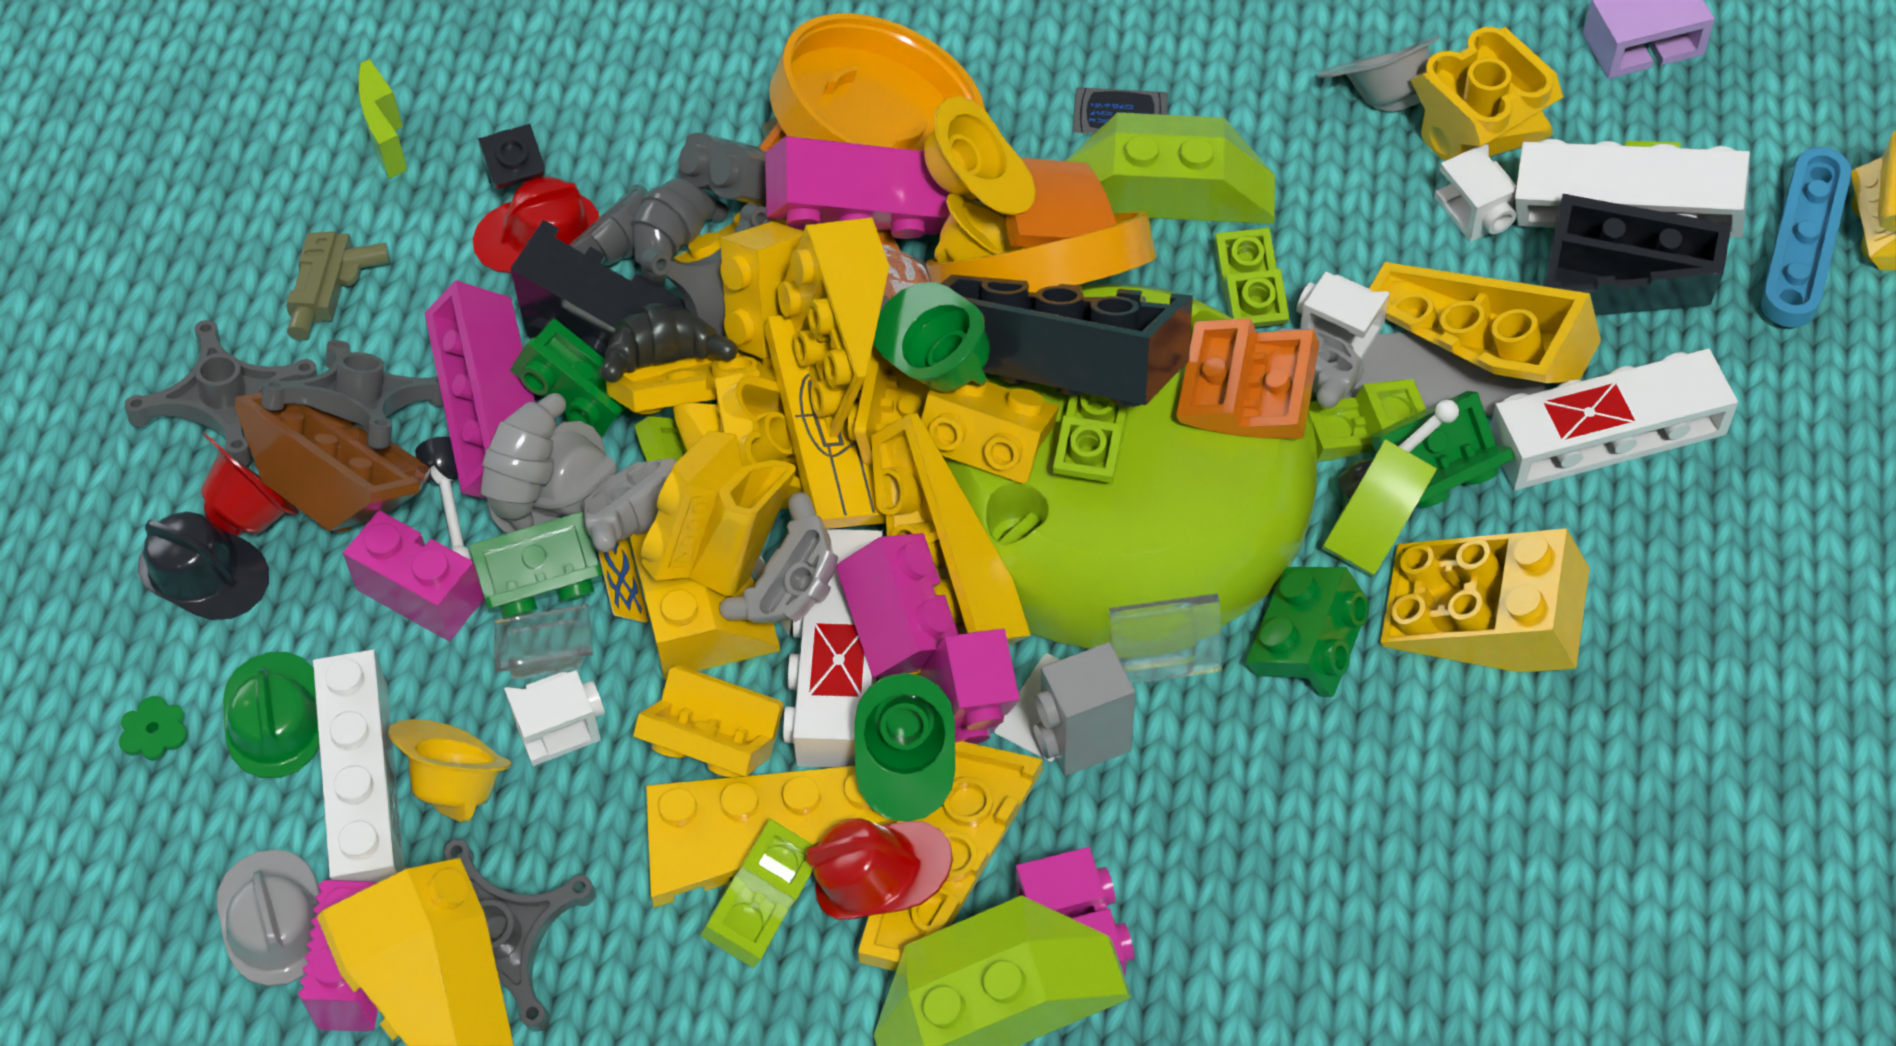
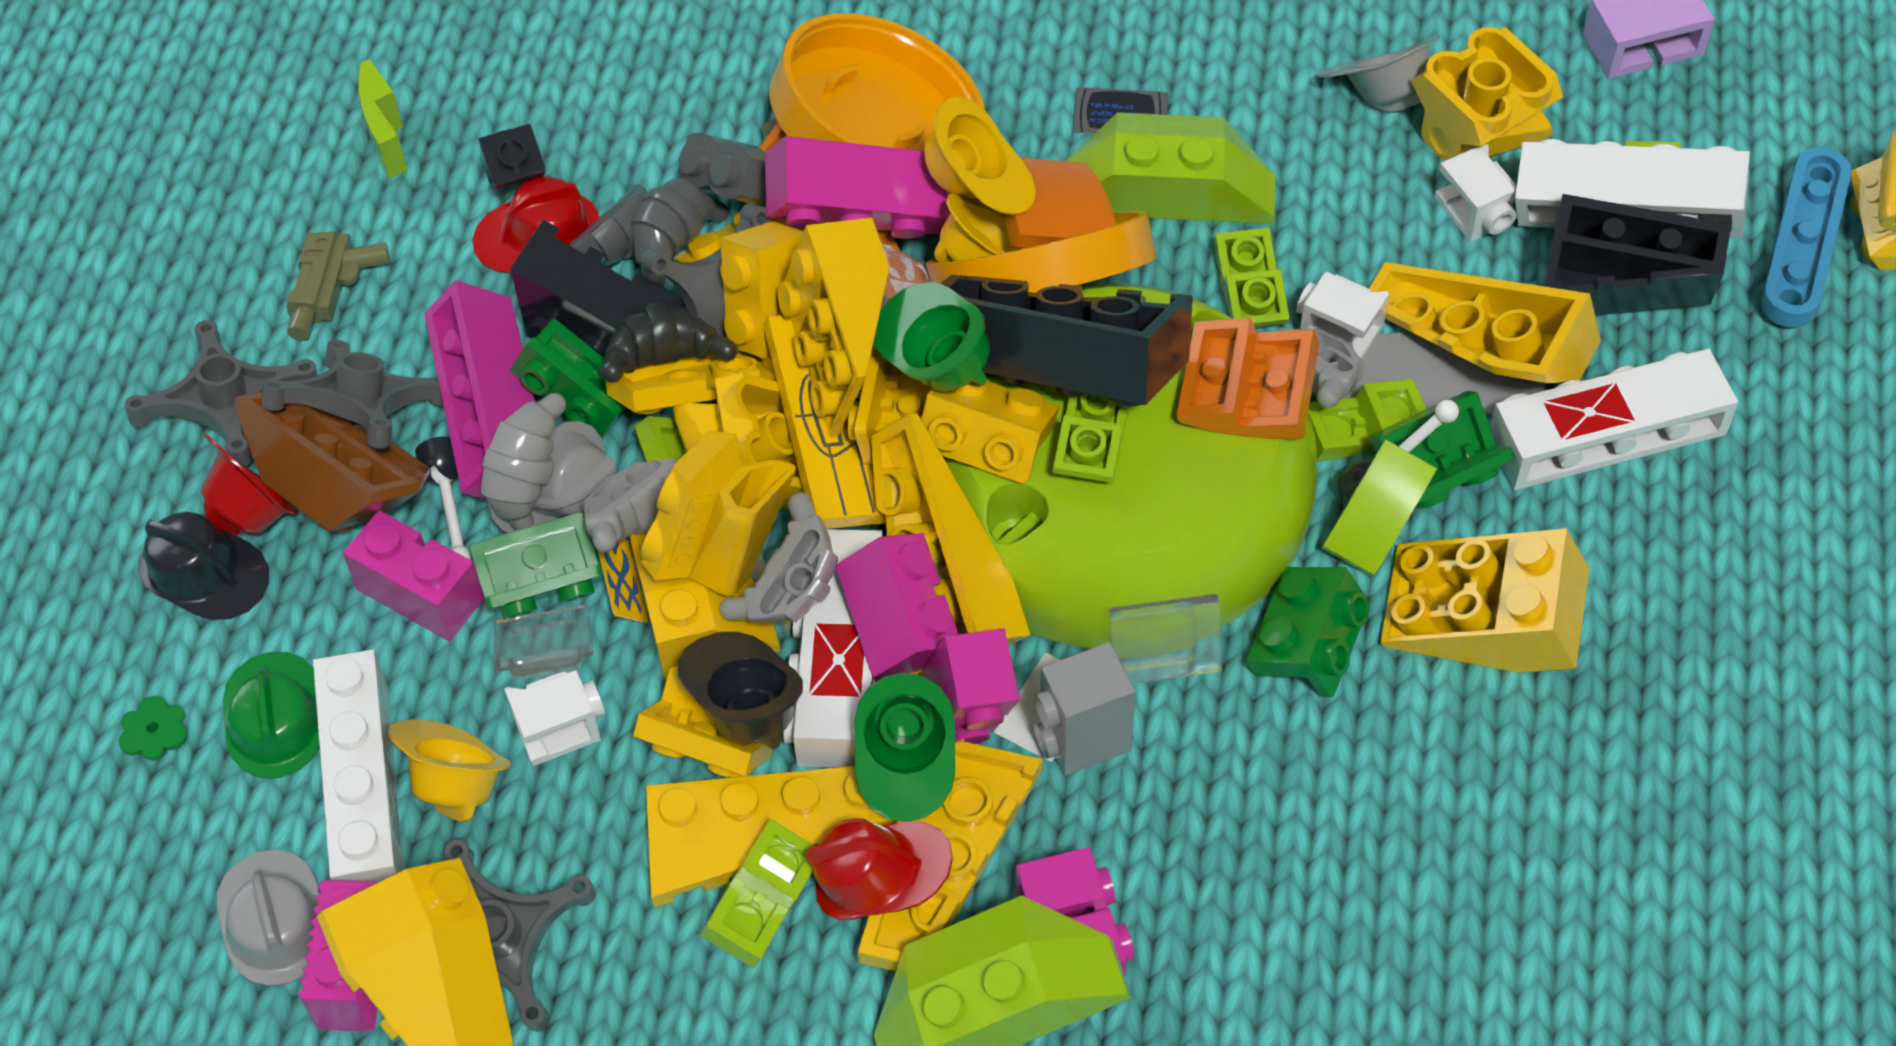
(741, 686): none -> black piece

